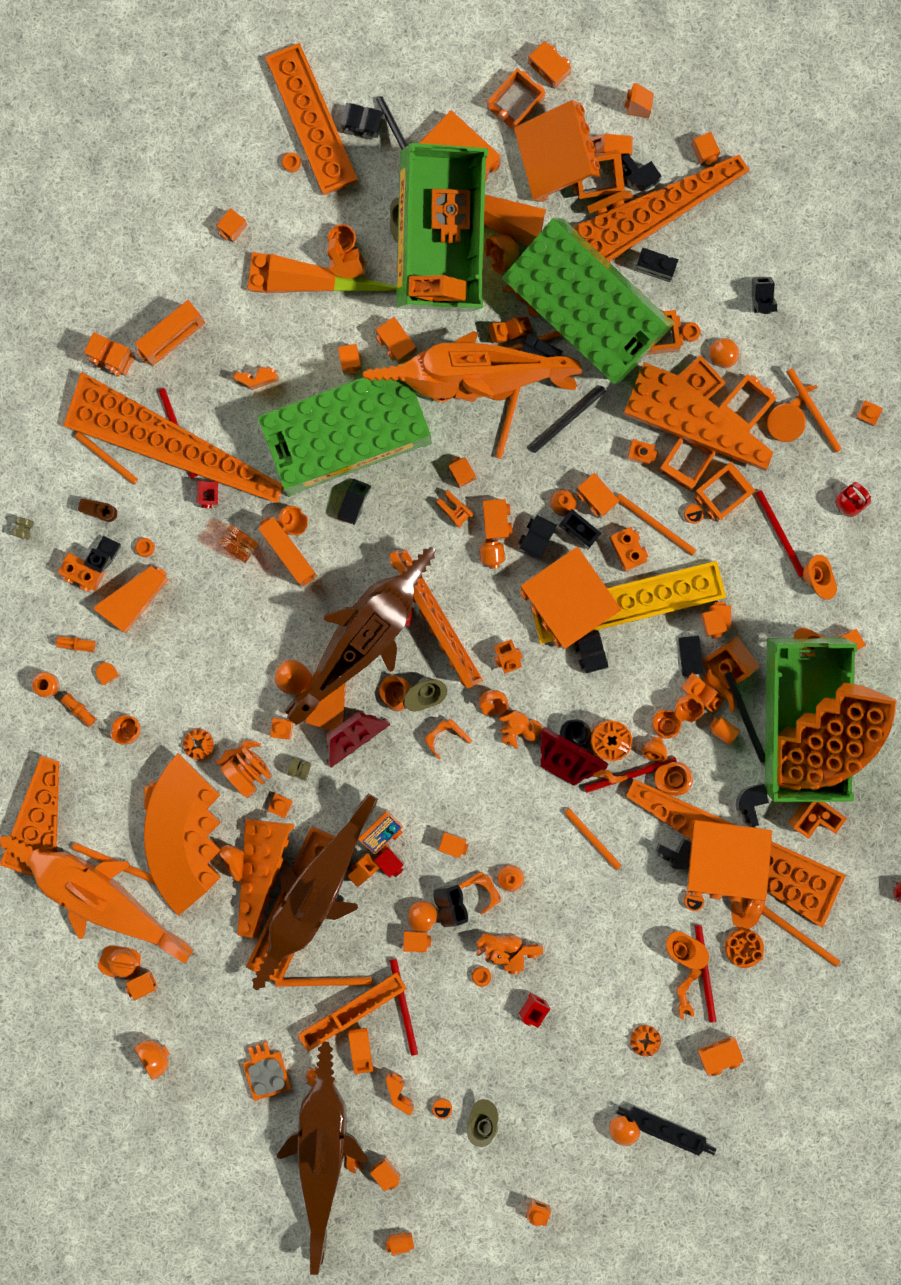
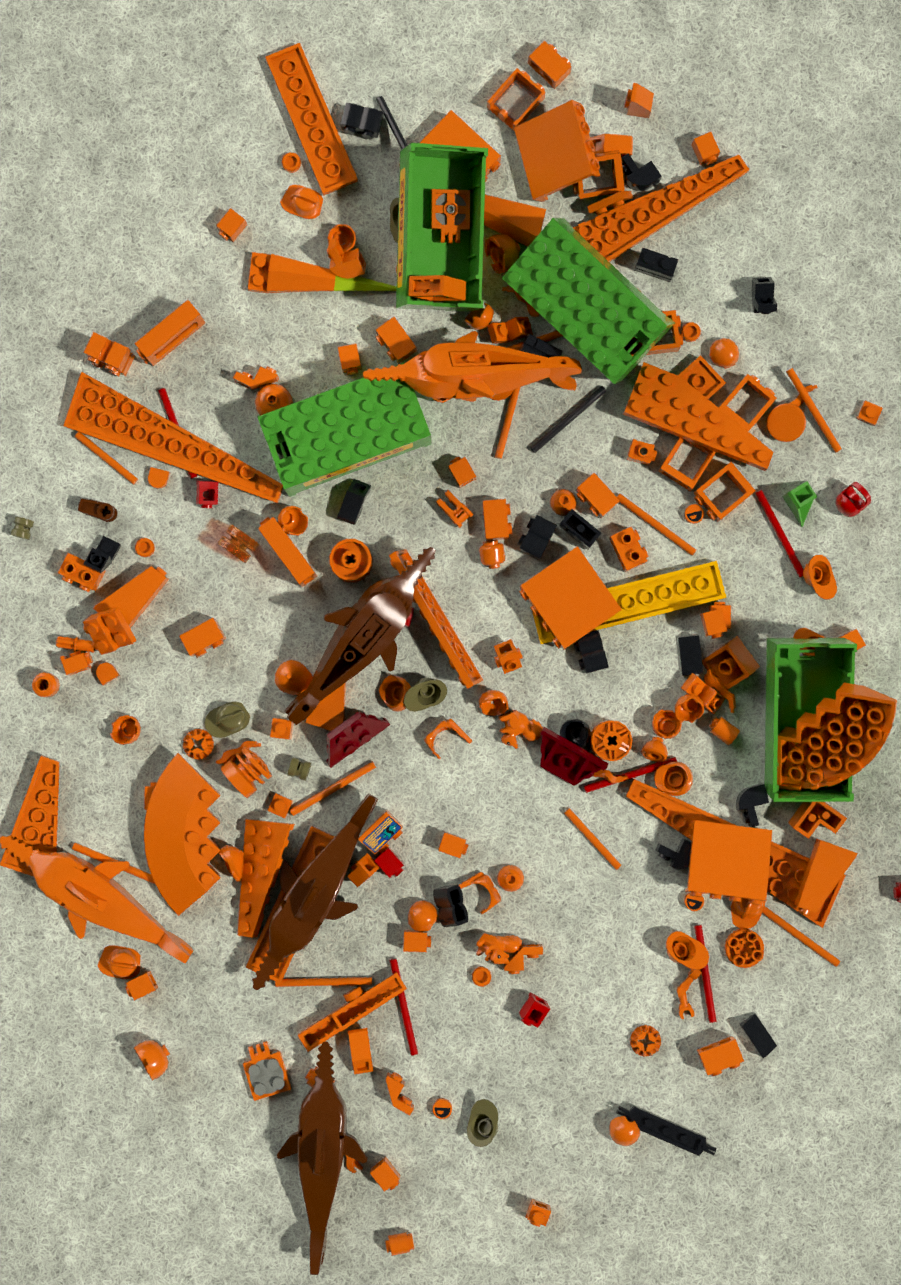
(76, 663): none -> orange brick
(78, 710): orange pin -> none
(108, 630): none -> orange plate
(158, 478): none -> orange tile
(203, 637): none -> orange brick
(227, 719): none -> olive piece
(269, 393): none -> orange cylinder
(302, 202): none -> orange piece
(333, 788): none -> orange piece
(343, 552): none -> orange wheel
(353, 994): none -> orange tile
(480, 318): none -> orange hair
(745, 716): black piece -> none
(758, 1035): none -> black slope
(800, 501): none -> bright green slope
(822, 874): none -> orange slope

